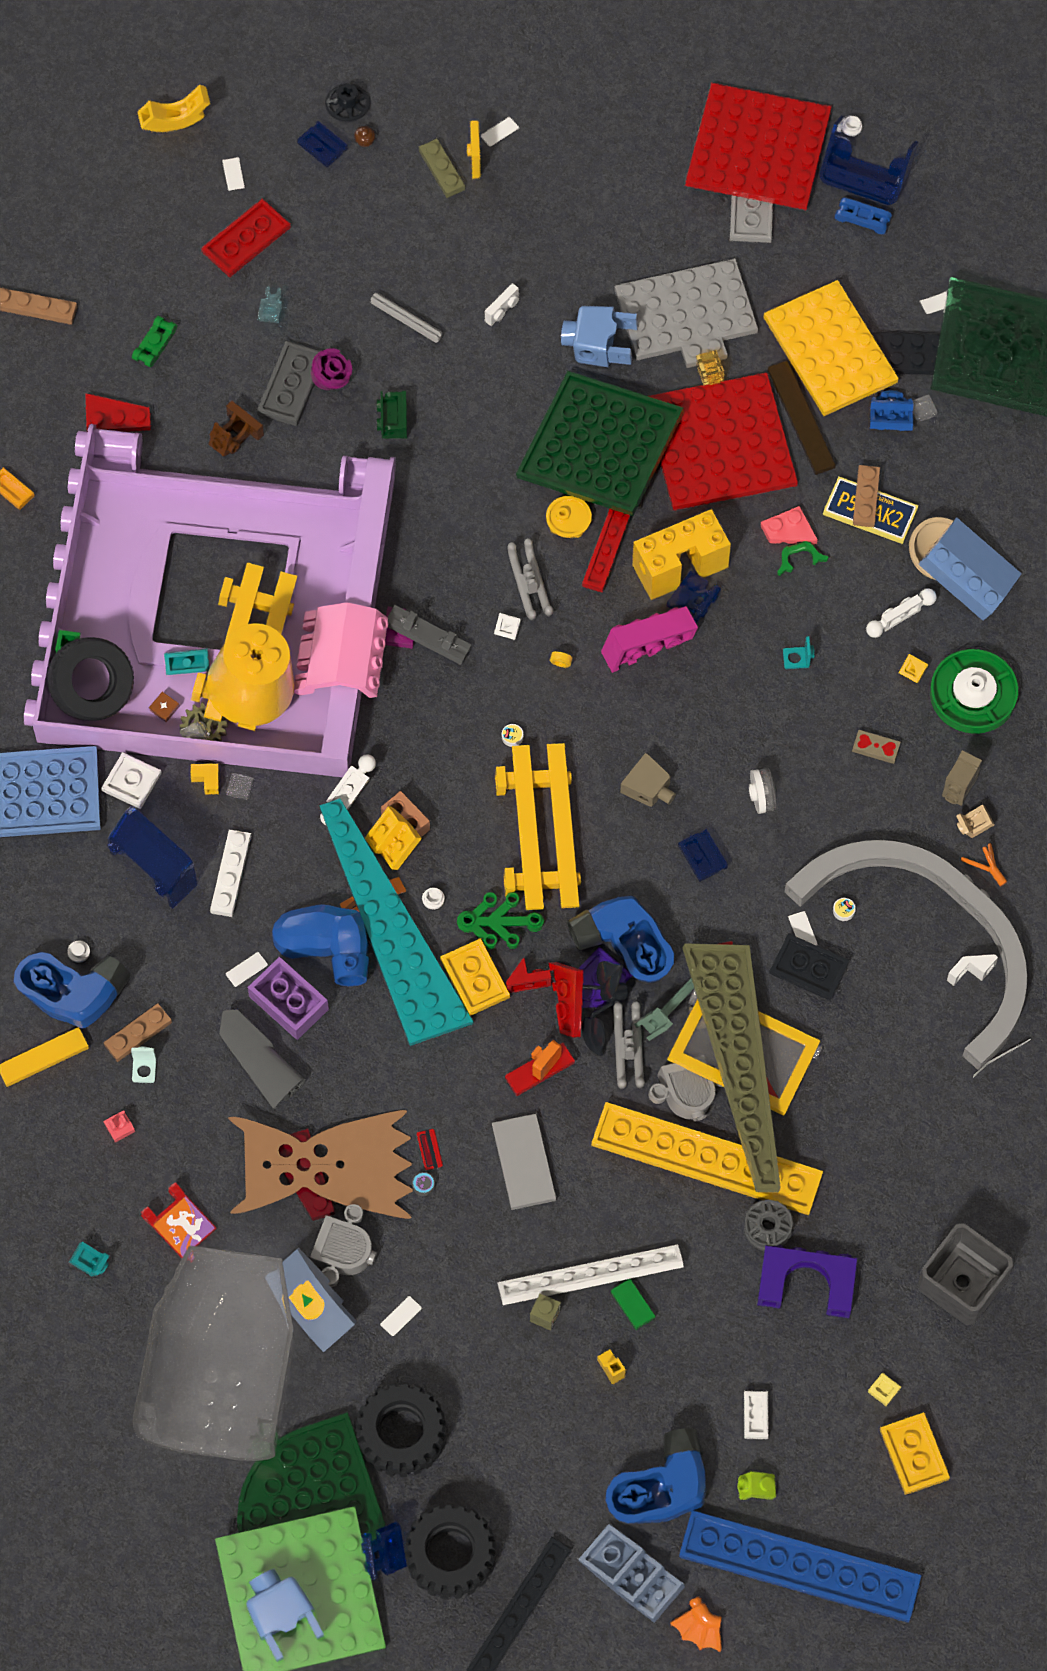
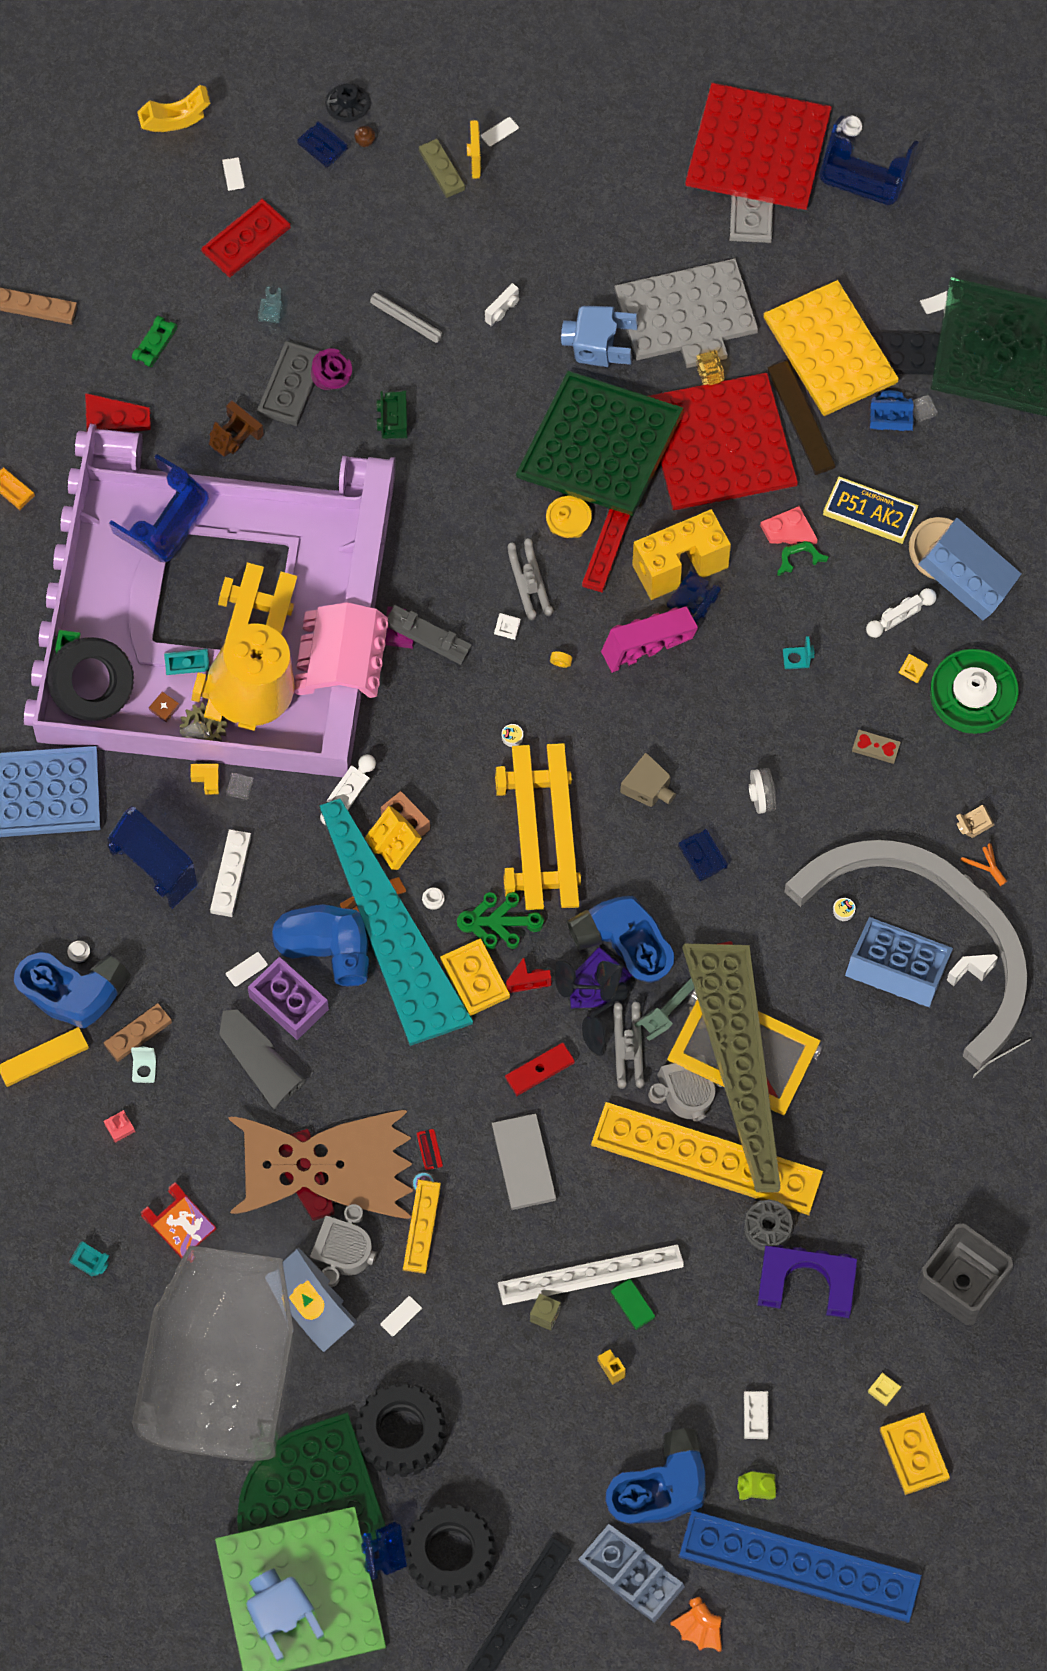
(131, 780): white plate -> none
(175, 521): none -> clear blue windscreen
(421, 1226): none -> yellow tile
(545, 1059): orange piece -> none
(569, 990): red wing -> none
(802, 927): white sticker -> none
(809, 966): black plate -> none
(863, 215): blue plate -> none
(866, 496): medium nougat plate -> none
(898, 962): none -> medium blue slope
(961, 778): dark tan hips -> none

